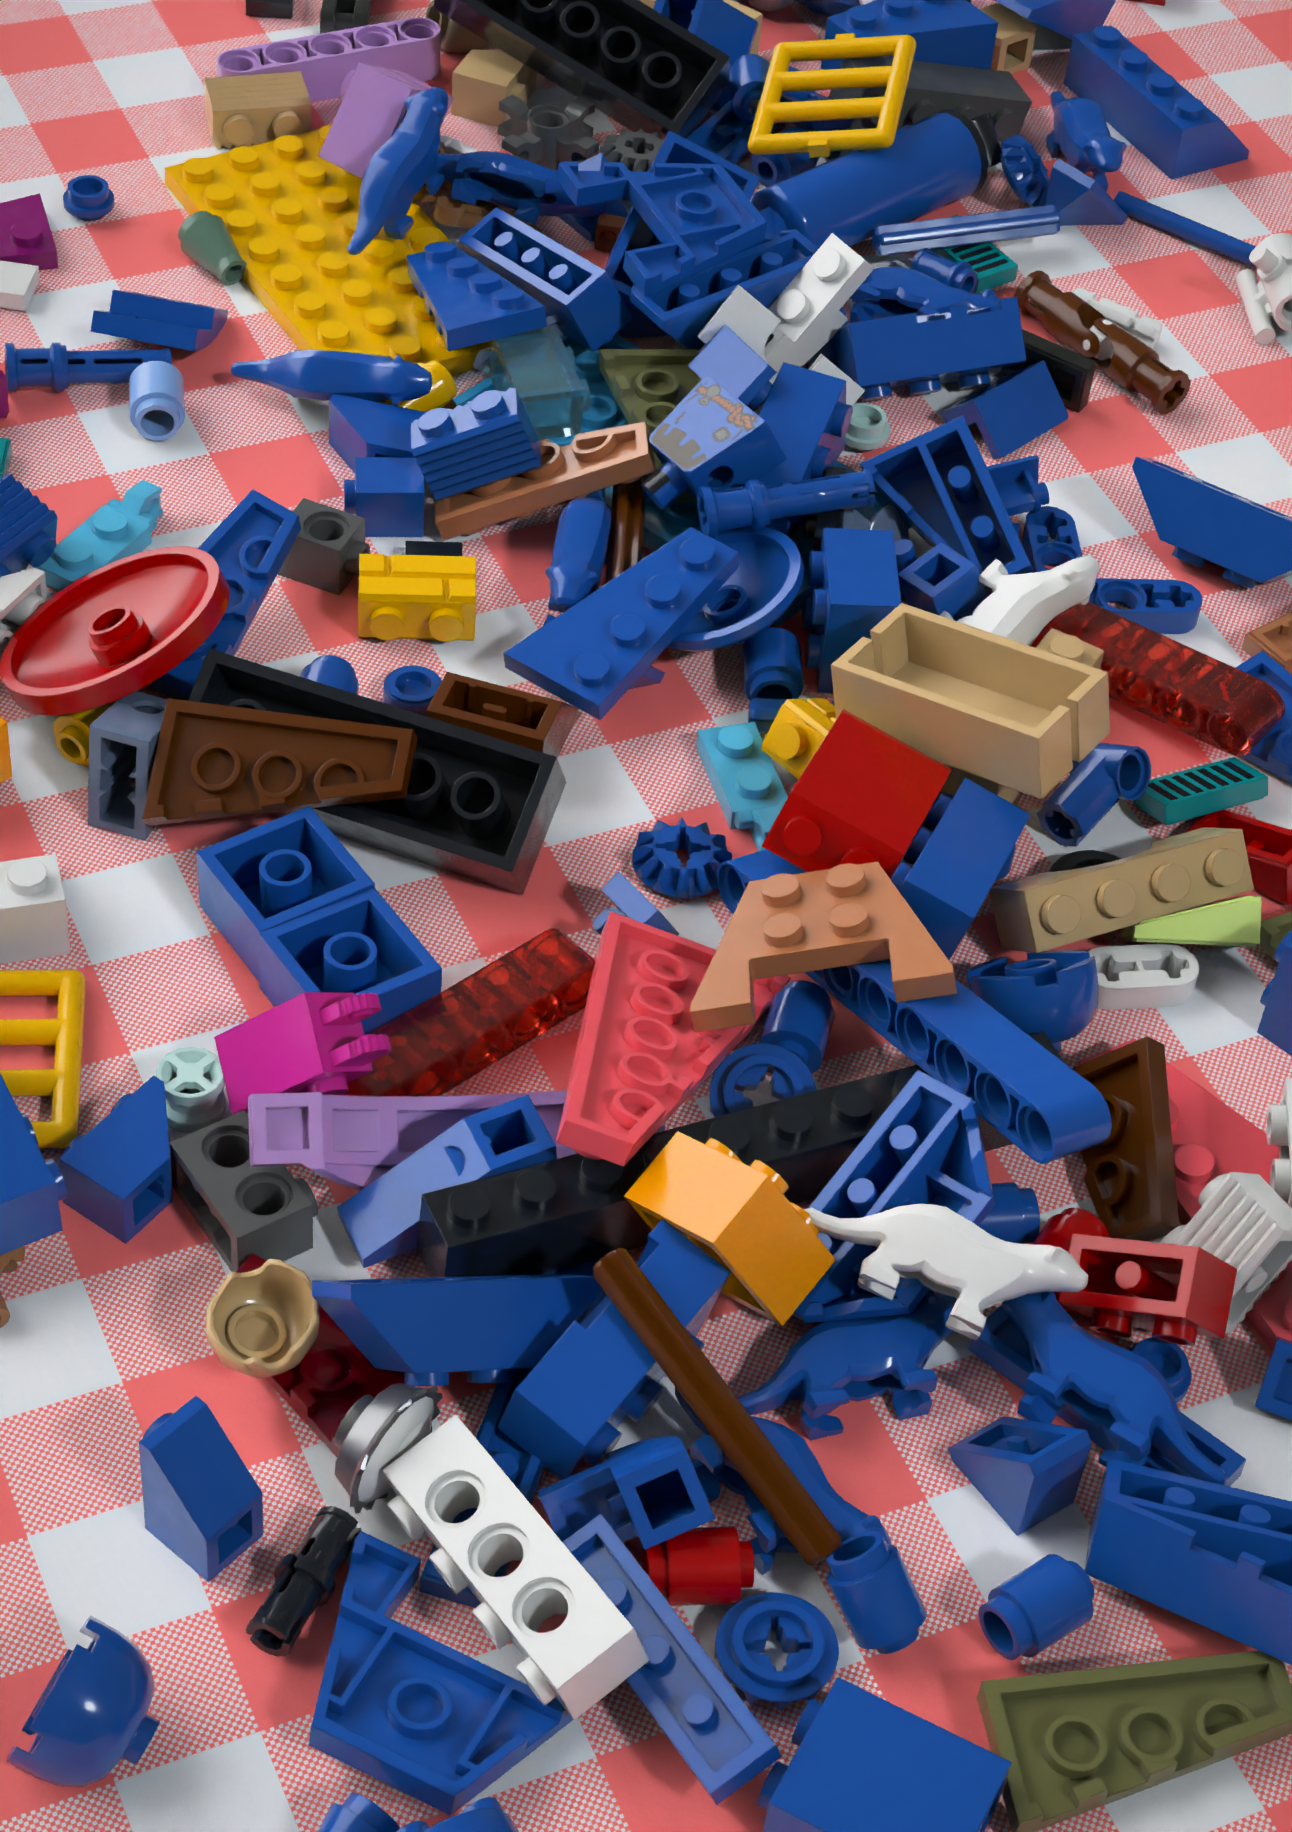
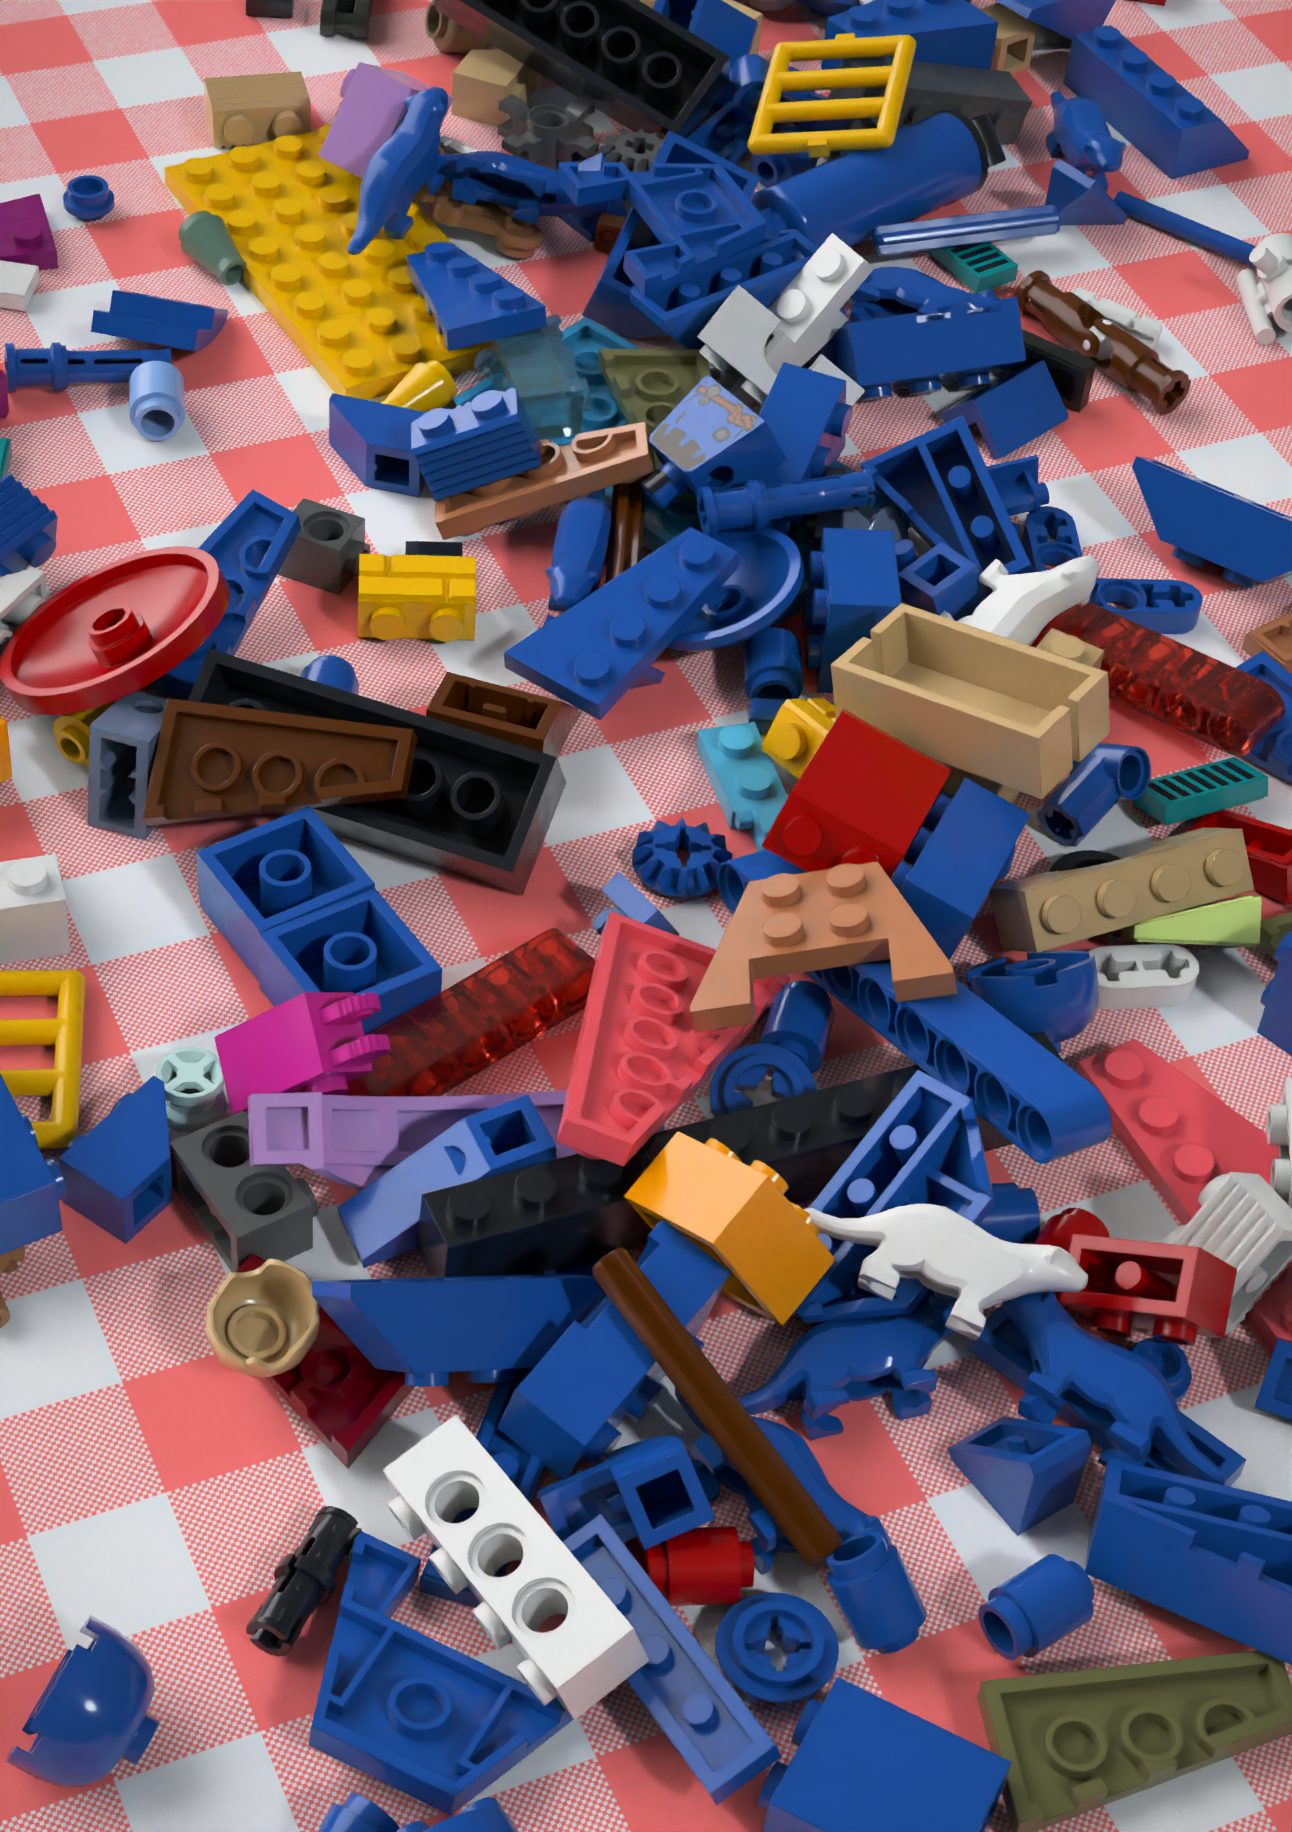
(106, 536): medium azure hinge -> none
(198, 1490): blue slope -> none
(323, 372): blue animal -> none
(326, 58): lavender beam -> none
(379, 1433): flat silver piece -> none
(388, 496): blue brick -> none
(411, 688): blue tile -> none
(552, 275): blue brick -> none
(735, 368): slope -> none
(867, 428): light aqua plate -> none
(950, 273): blue pin -> none
(1024, 171): blue gear -> none
(1134, 1168): reddish brown wing -> none

